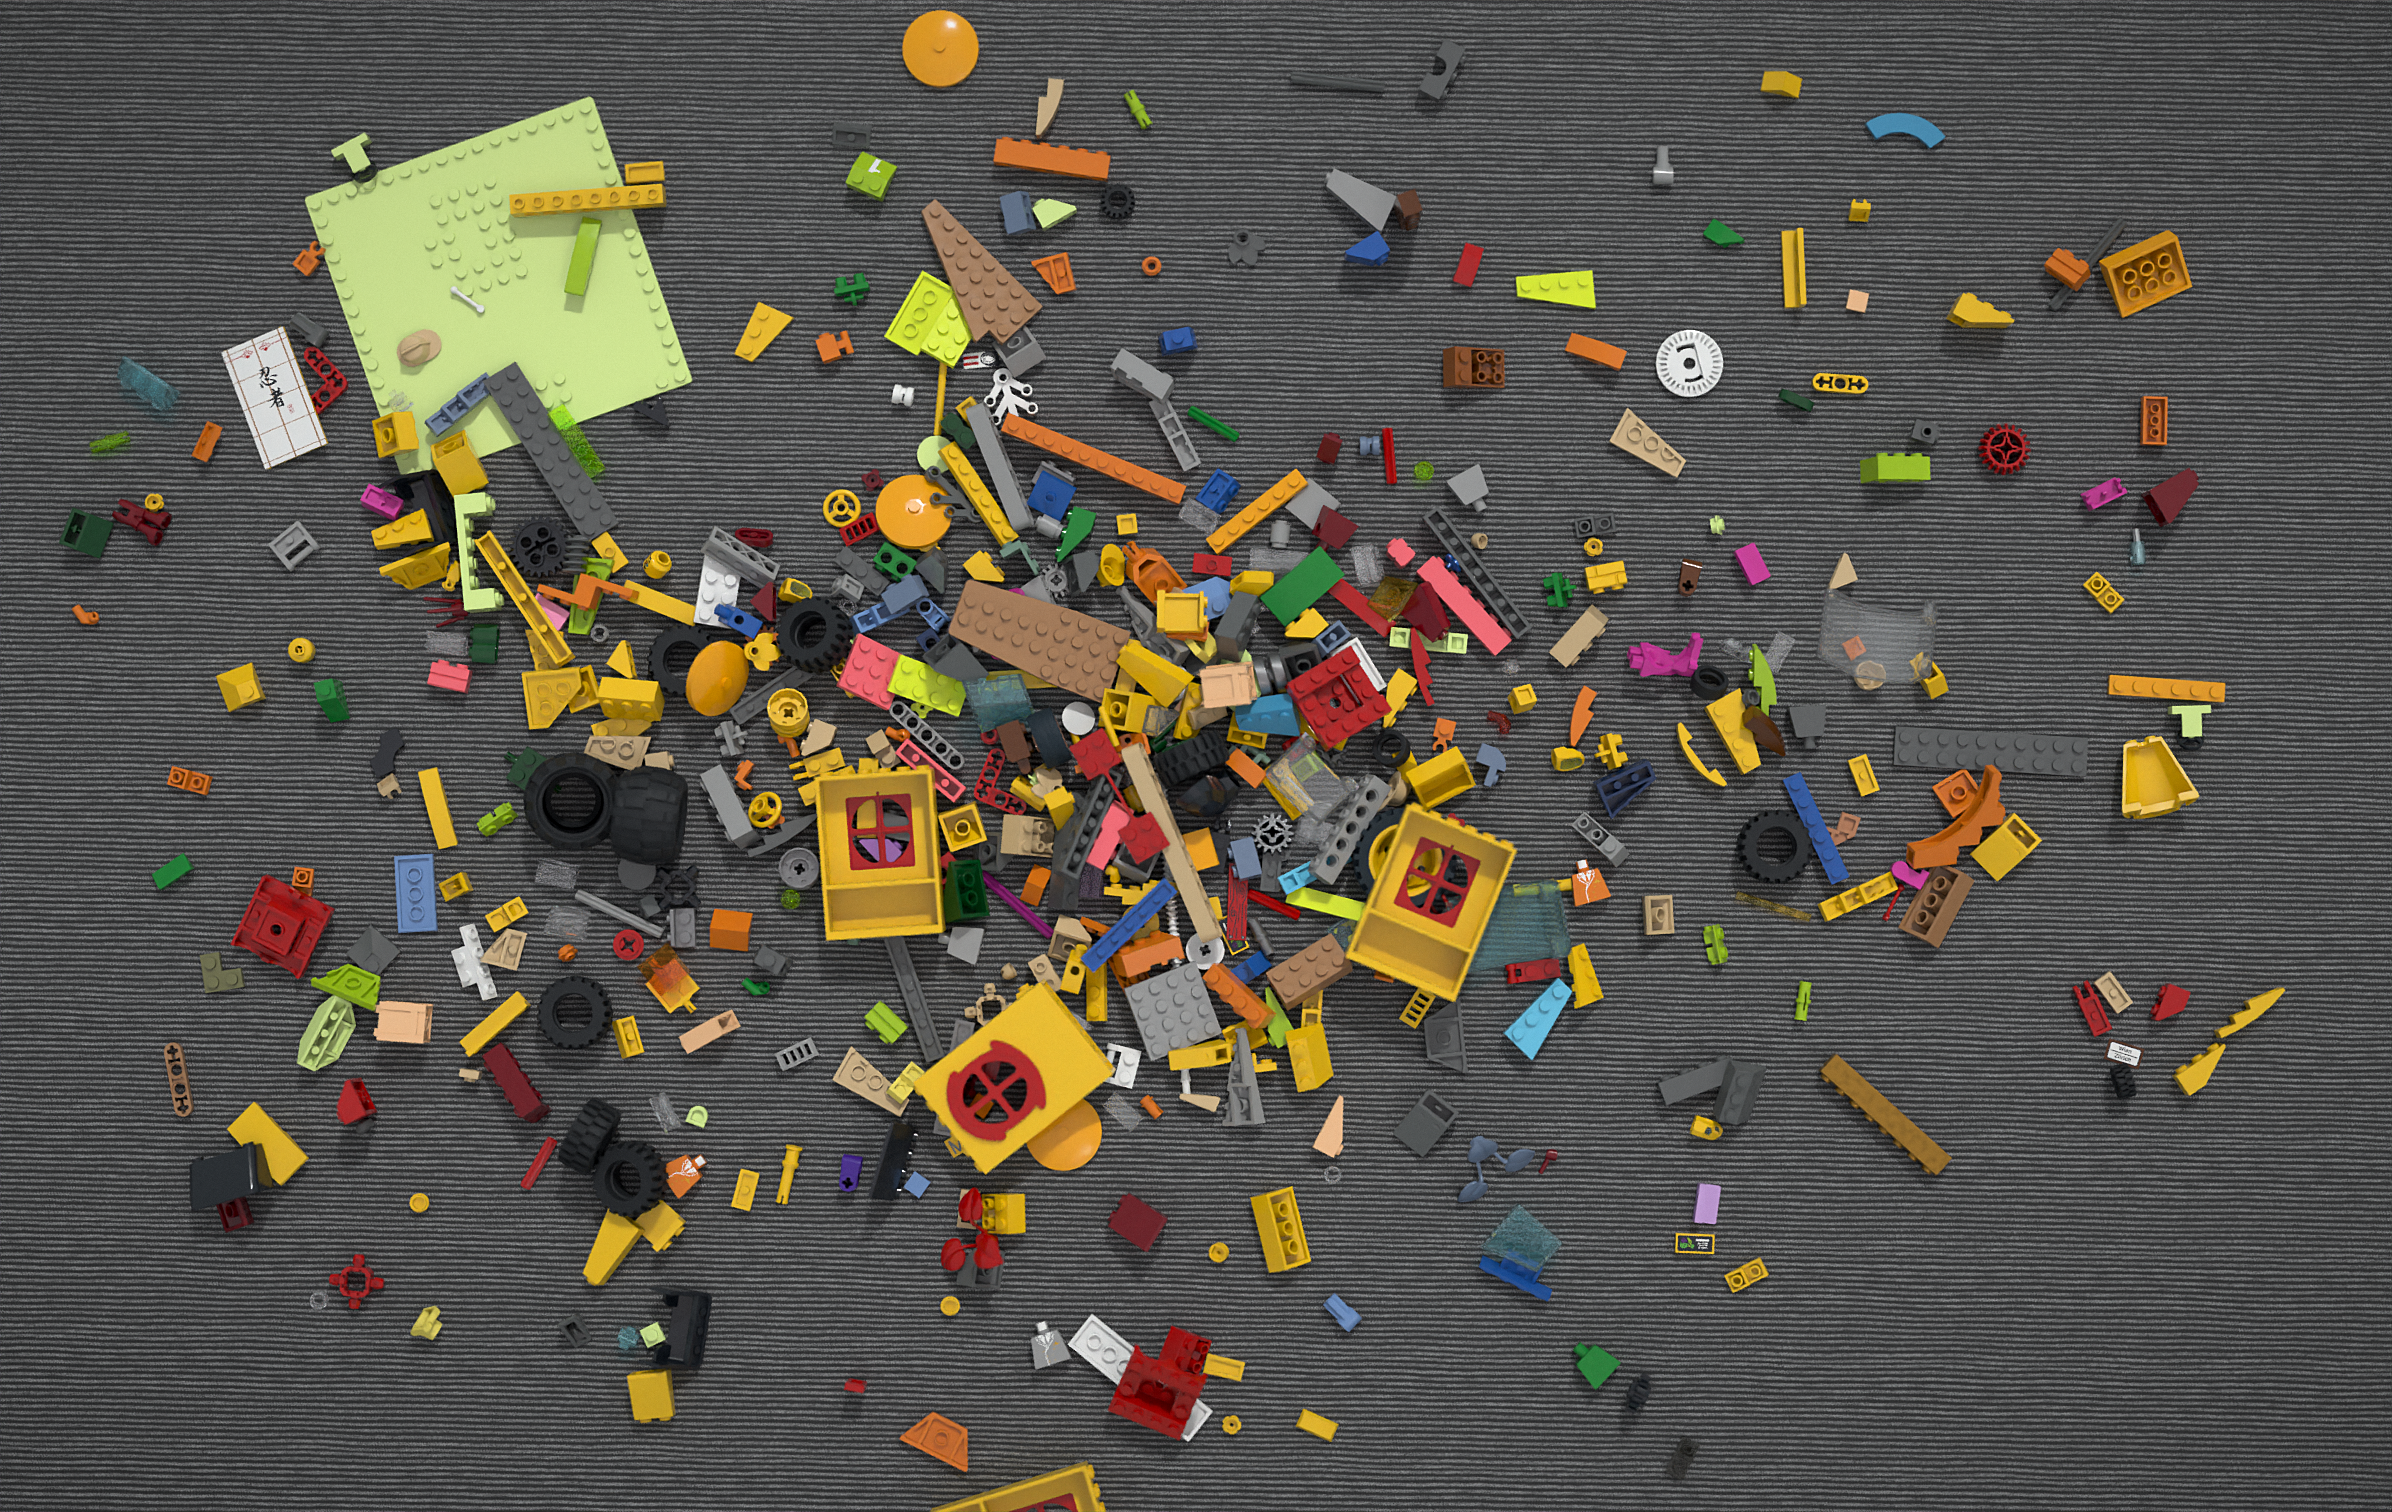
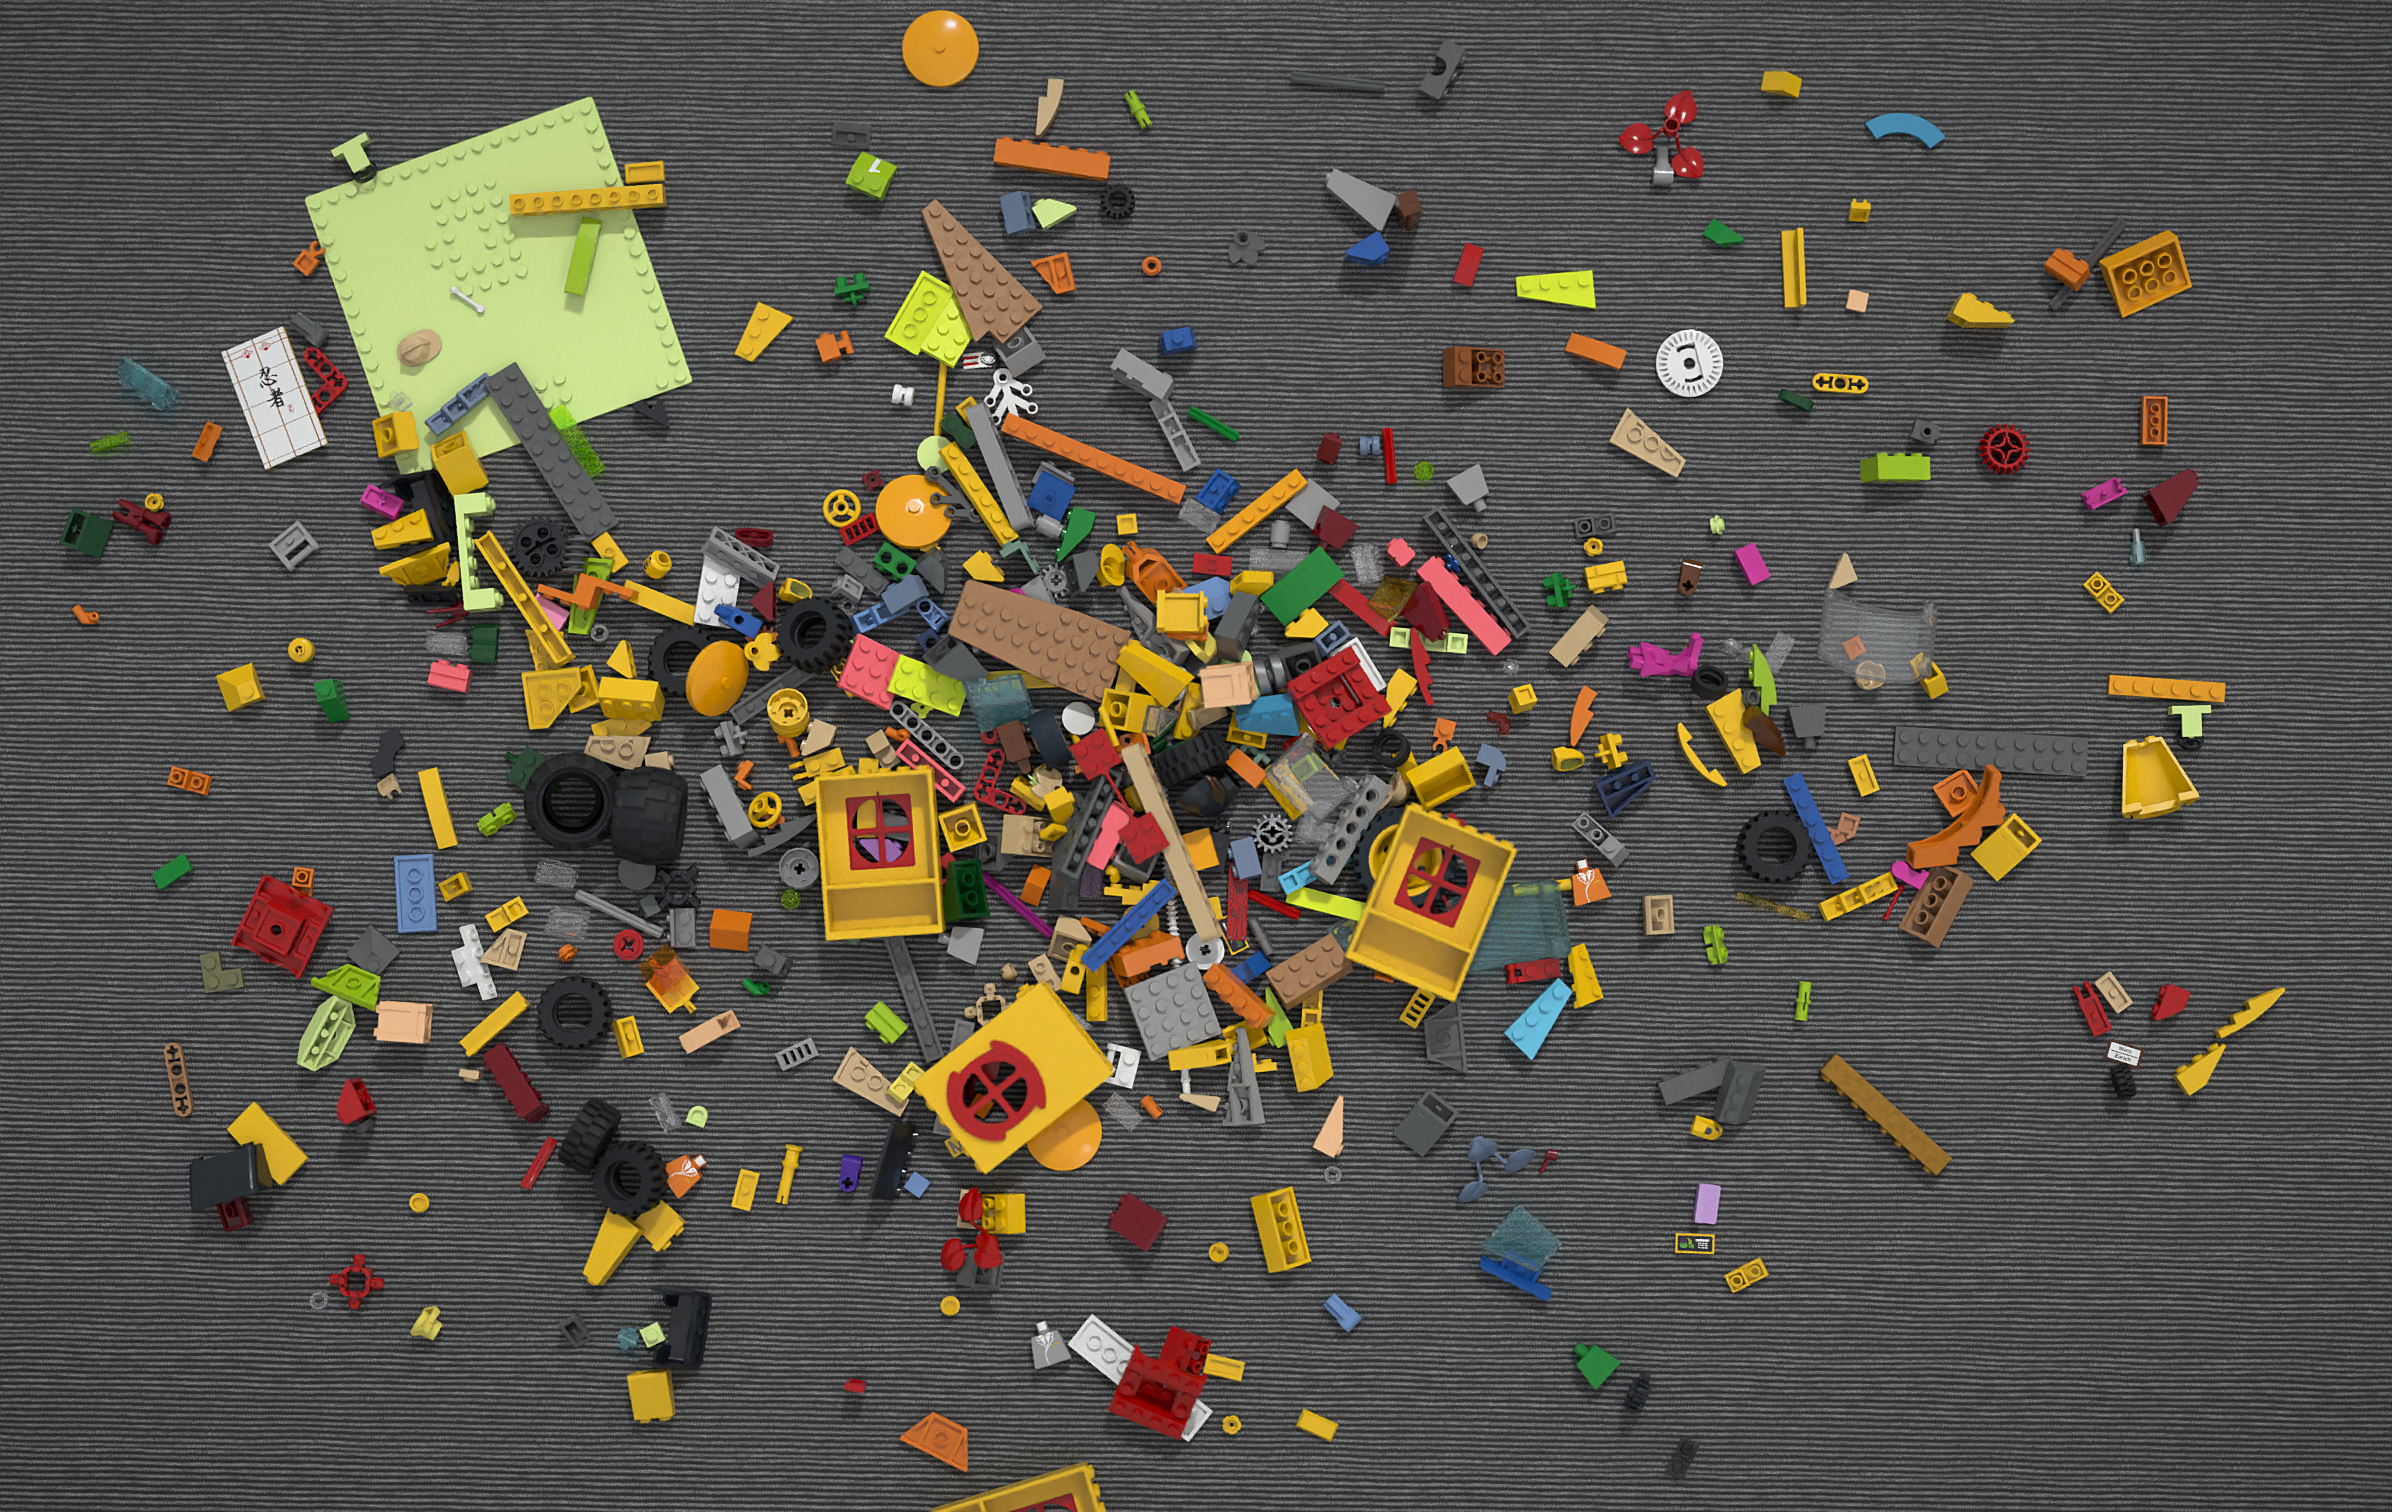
(431, 595): none -> black hinge
(1053, 832): none -> yellow tile
(1678, 110): none -> red plant

